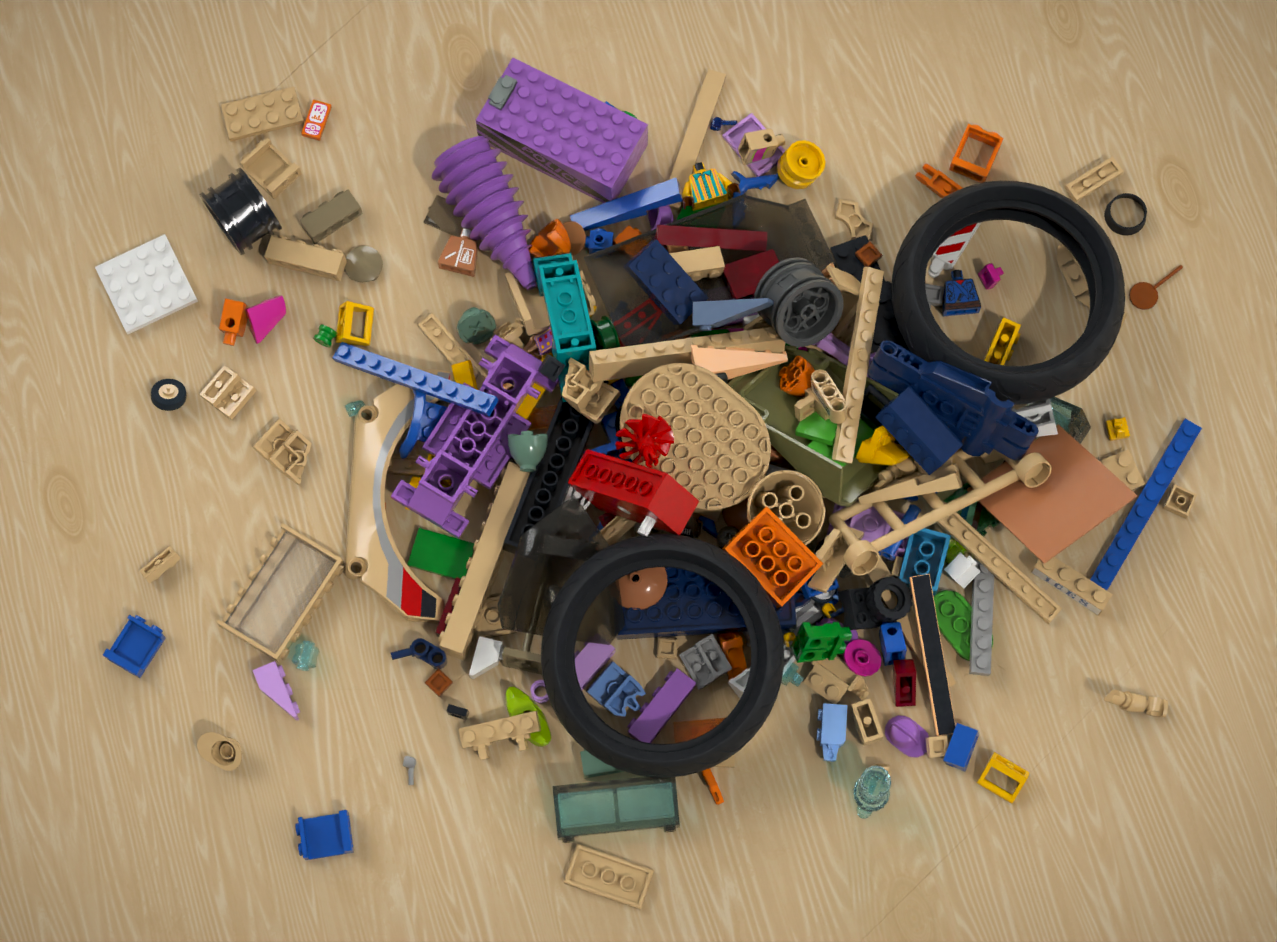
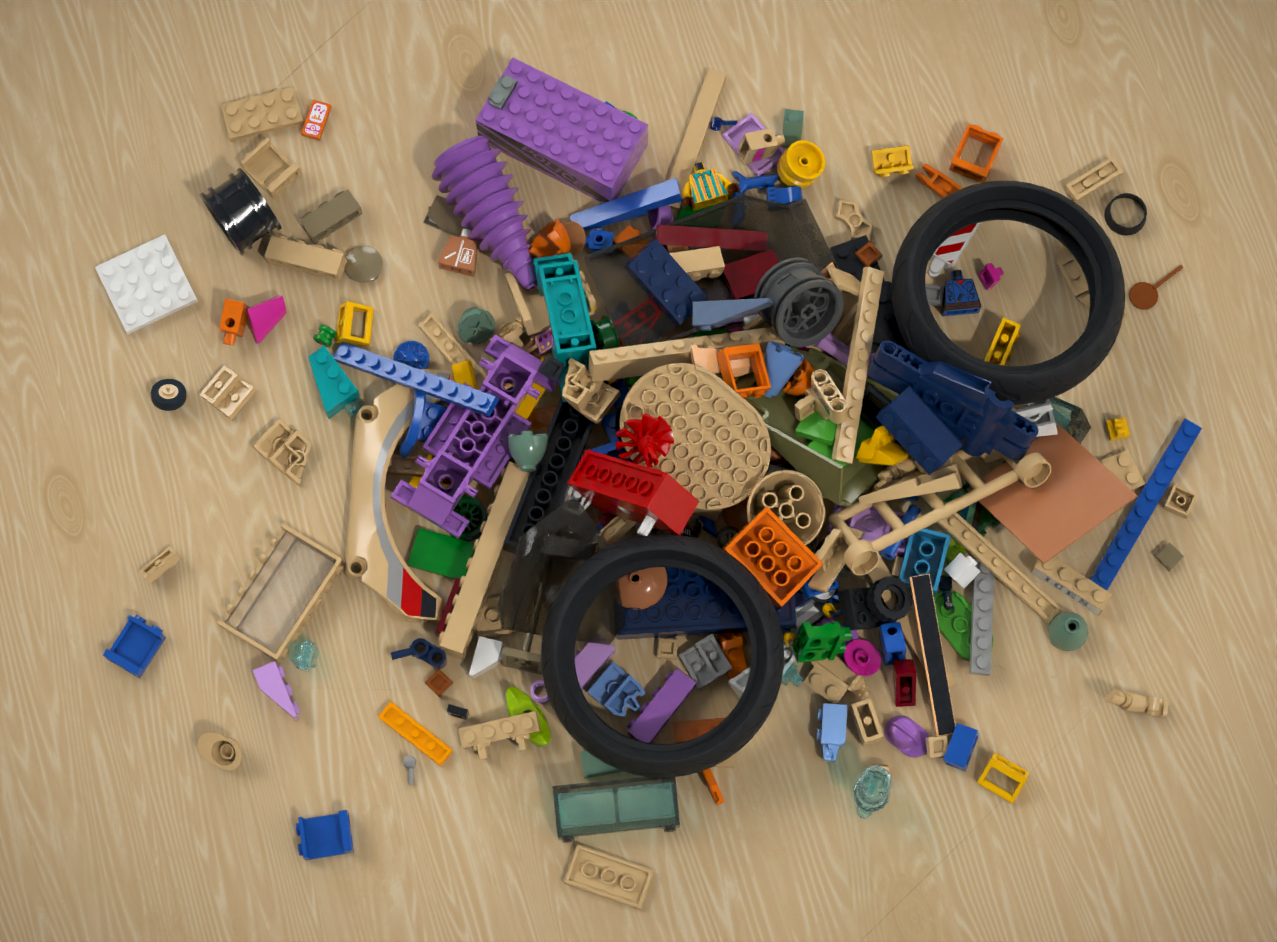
(332, 382): none -> teal wedge
(412, 354): none -> blue wheel
(415, 734): none -> light orange tile
(476, 505): none -> dark green wheel
(750, 351): none -> orange window
(780, 365): none -> medium blue cone
(784, 195): none -> blue leg
(792, 126): none -> sand green slope
(892, 160): none -> yellow bracket
(946, 586): none -> black piece
(1062, 636): none -> sand green piece
(1169, 556): none -> dark tan tile

